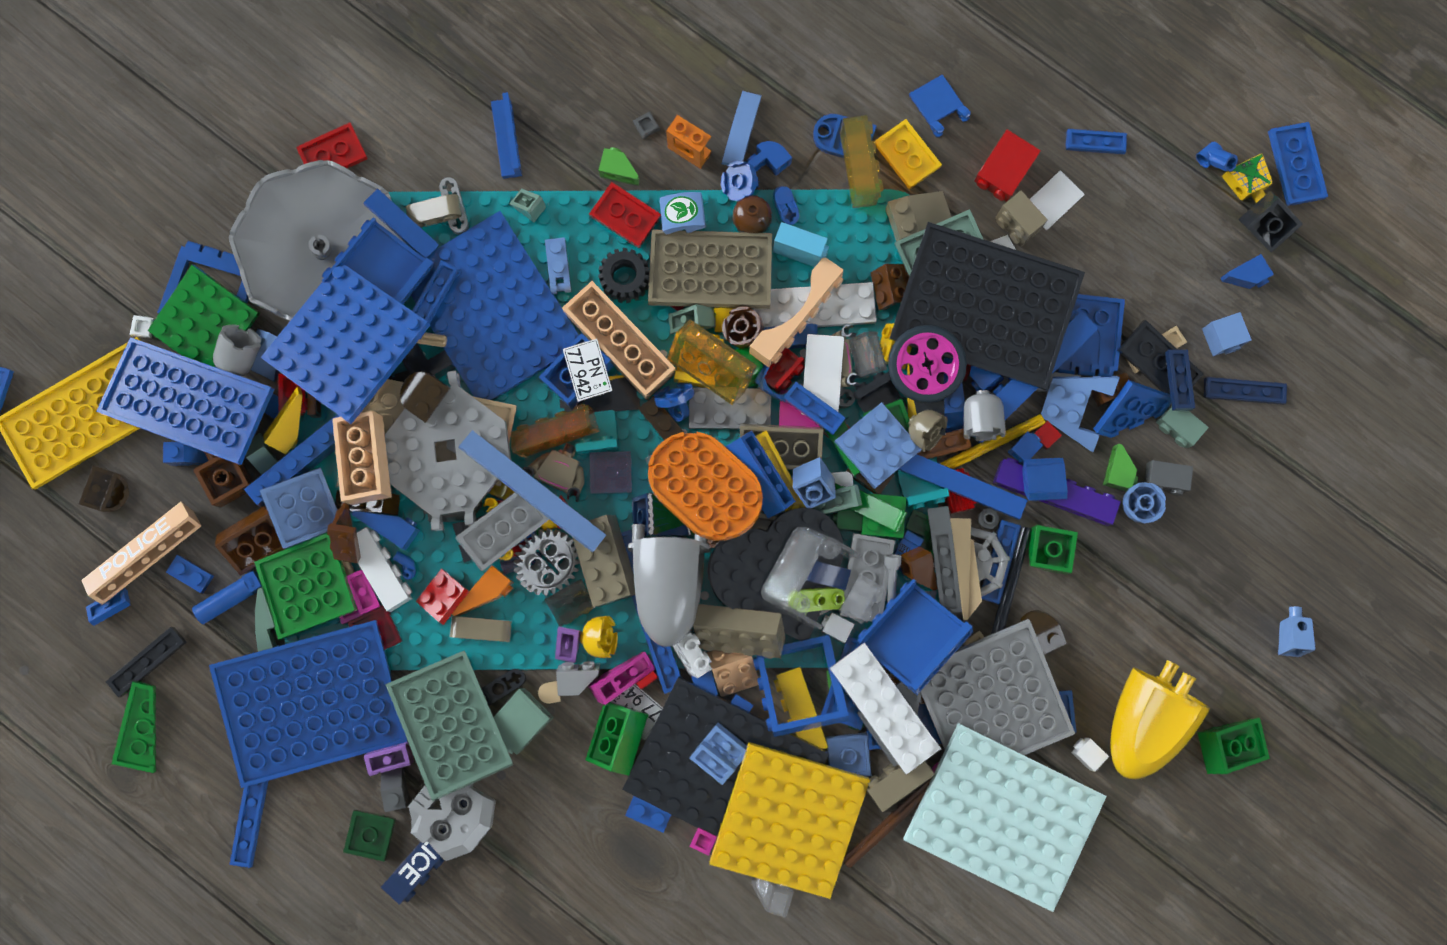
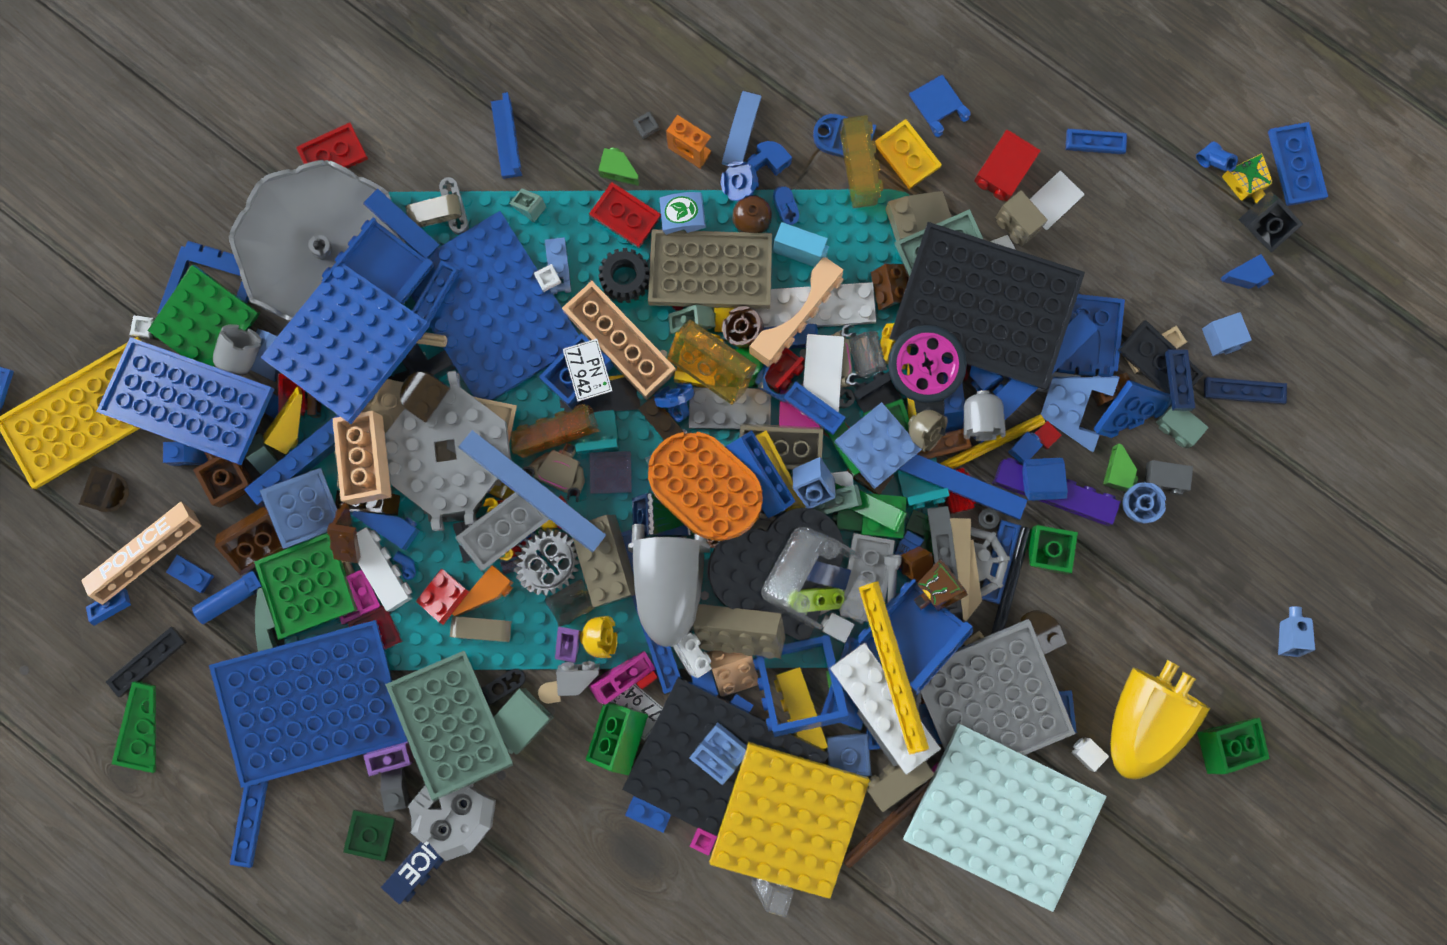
(547, 277): none -> white tile
(893, 668): none -> yellow tile
(939, 588): none -> reddish brown torso

